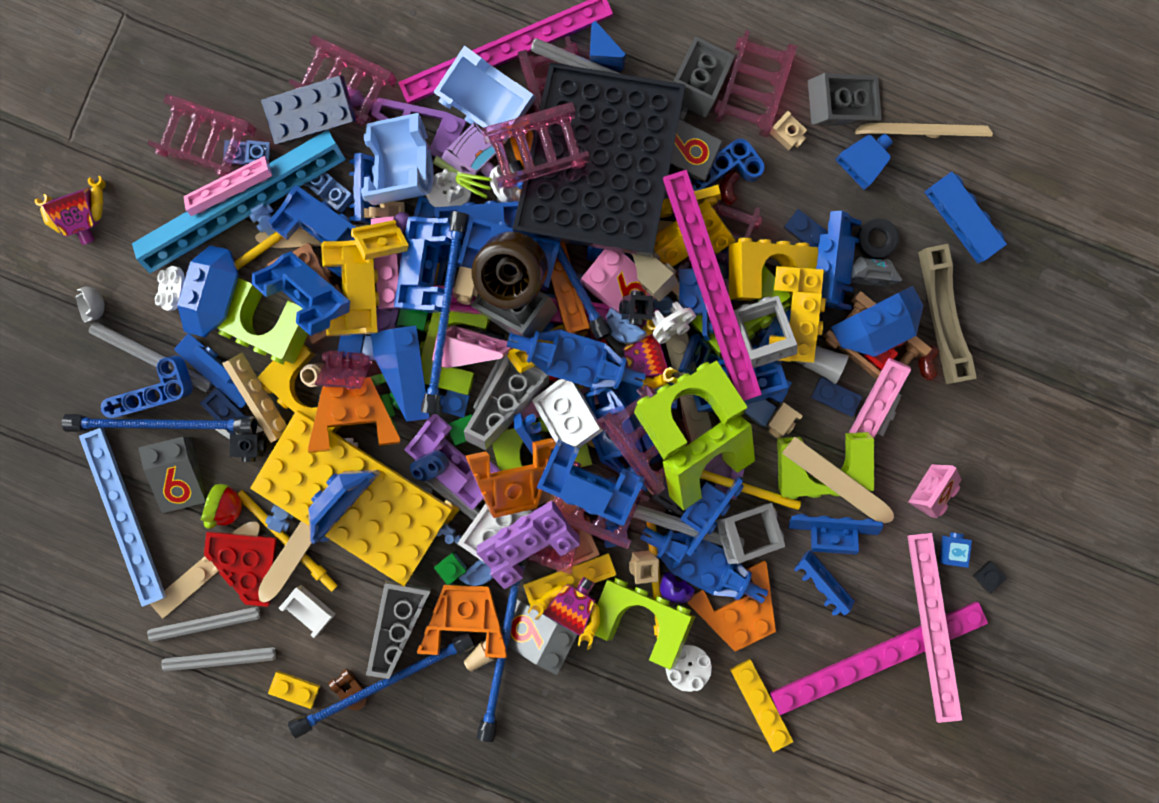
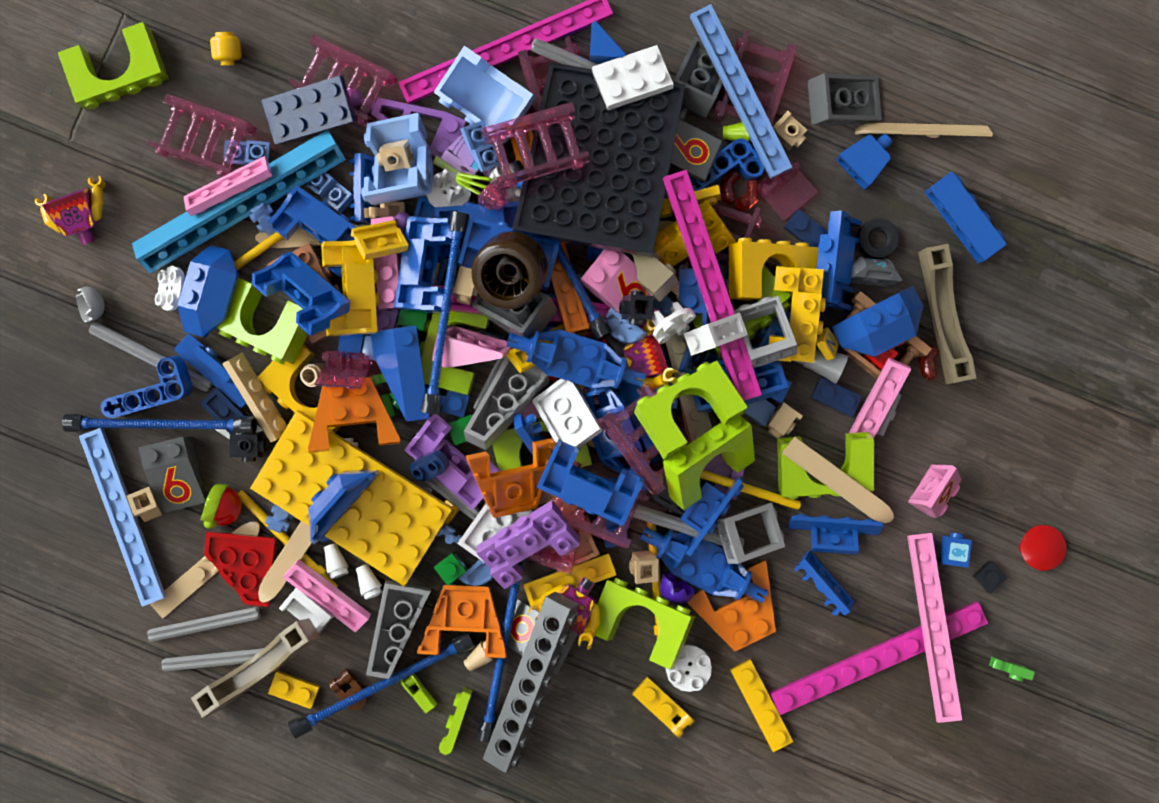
(143, 71): none -> lime arch
(144, 504): none -> tan brick
(226, 48): none -> yellow head
(273, 656): none -> dark tan arch
(326, 595): none -> bright pink plate
(335, 562): none -> white cone
(368, 583): none -> white cone
(400, 150): none -> tan brick
(421, 696): none -> lime bar
(454, 721): none -> lime plate
(482, 153): none -> medium blue slope
(493, 197): none -> clear pink cone
(498, 751): none -> brick
(632, 77): none -> white plate
(662, 706): none -> yellow plate
(715, 334): none -> white bracket
(735, 132): none -> lime cone
(740, 91): none -> medium blue plate
(748, 198): none -> clear red arm
(787, 191): none -> clear pink hinge
(827, 344): none -> yellow tile
(1016, 671): none -> bright green plate
(1043, 547): none -> red dish

